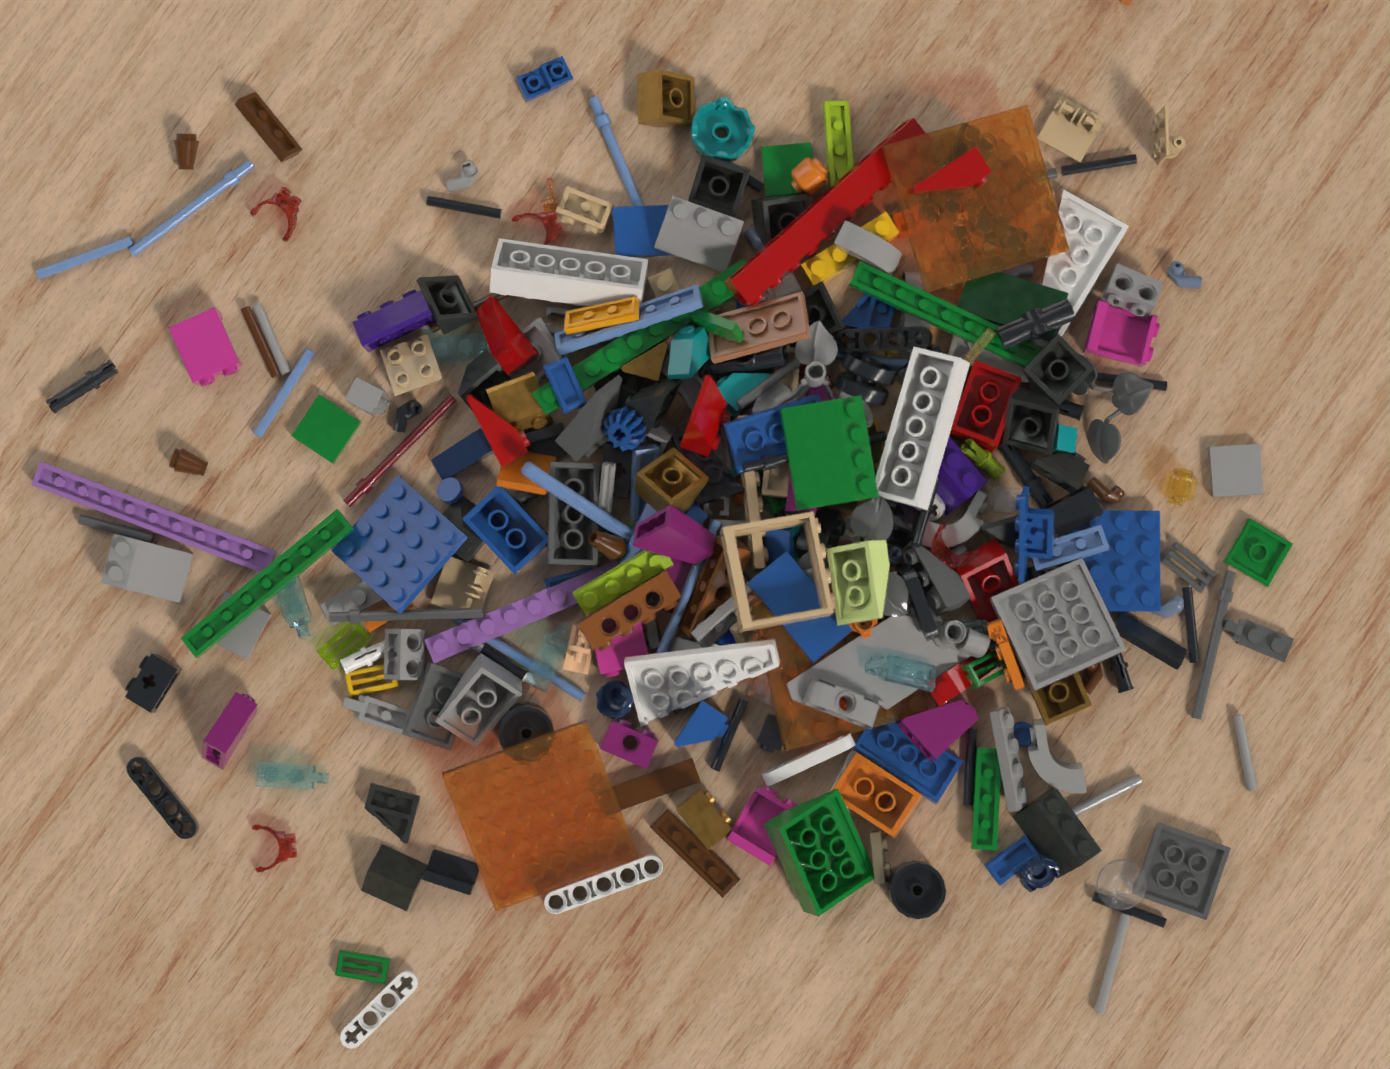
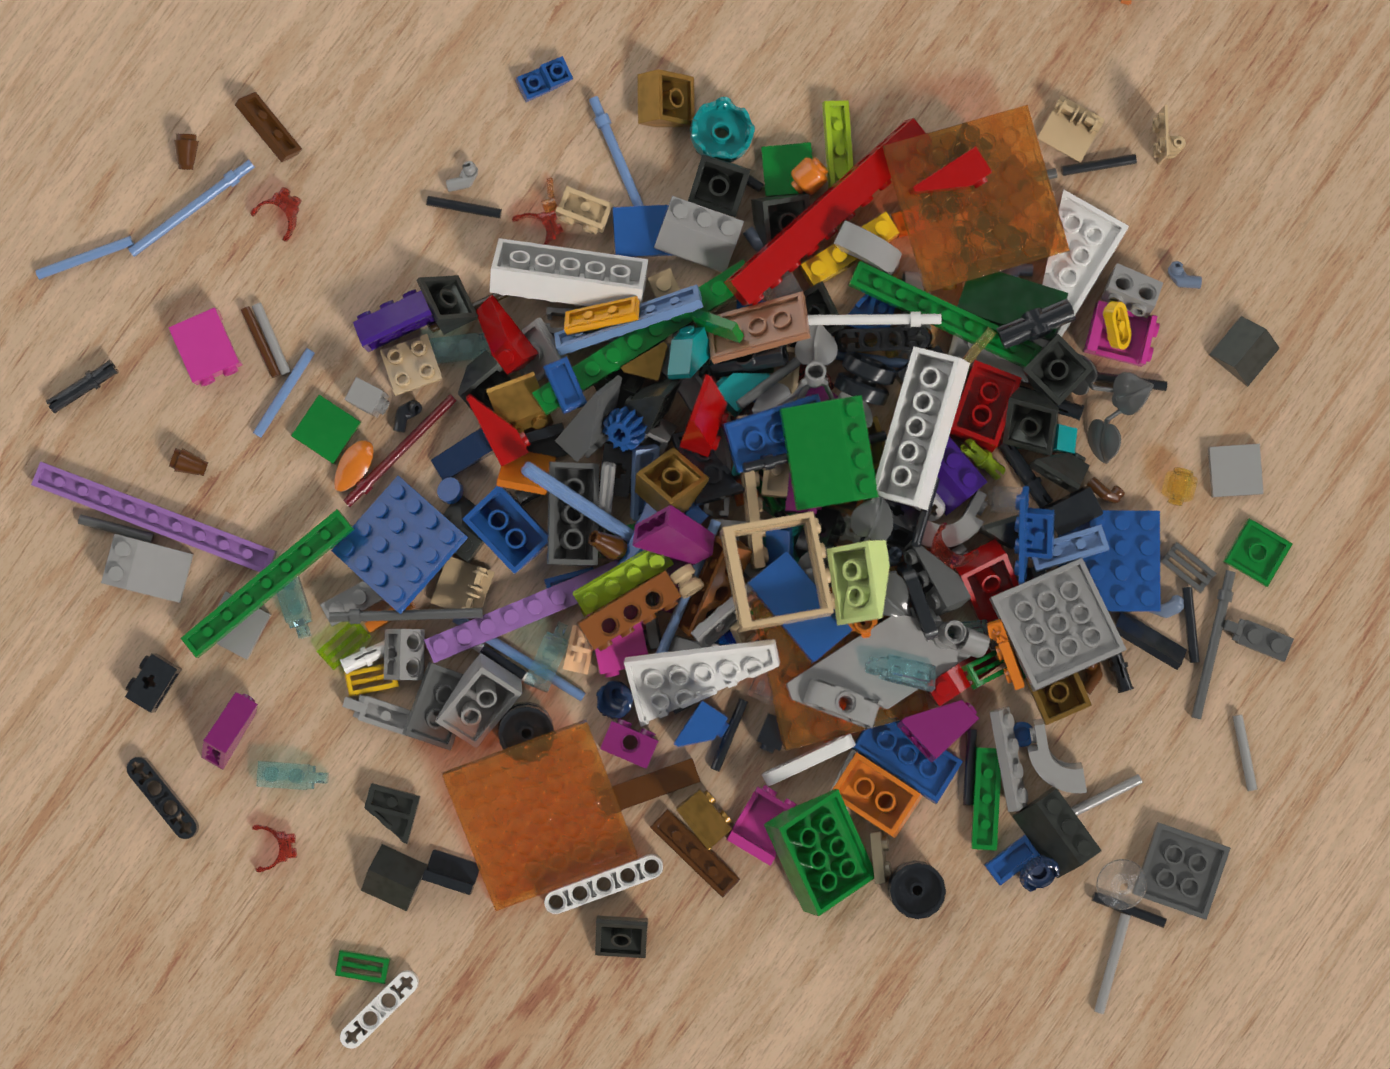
(353, 465): none -> orange arm
(621, 936): none -> pearl dark grey slope
(688, 583): none -> tan wheel
(915, 319): none -> white bar
(1117, 325): none -> yellow plate
(1245, 350): none -> pearl dark grey slope

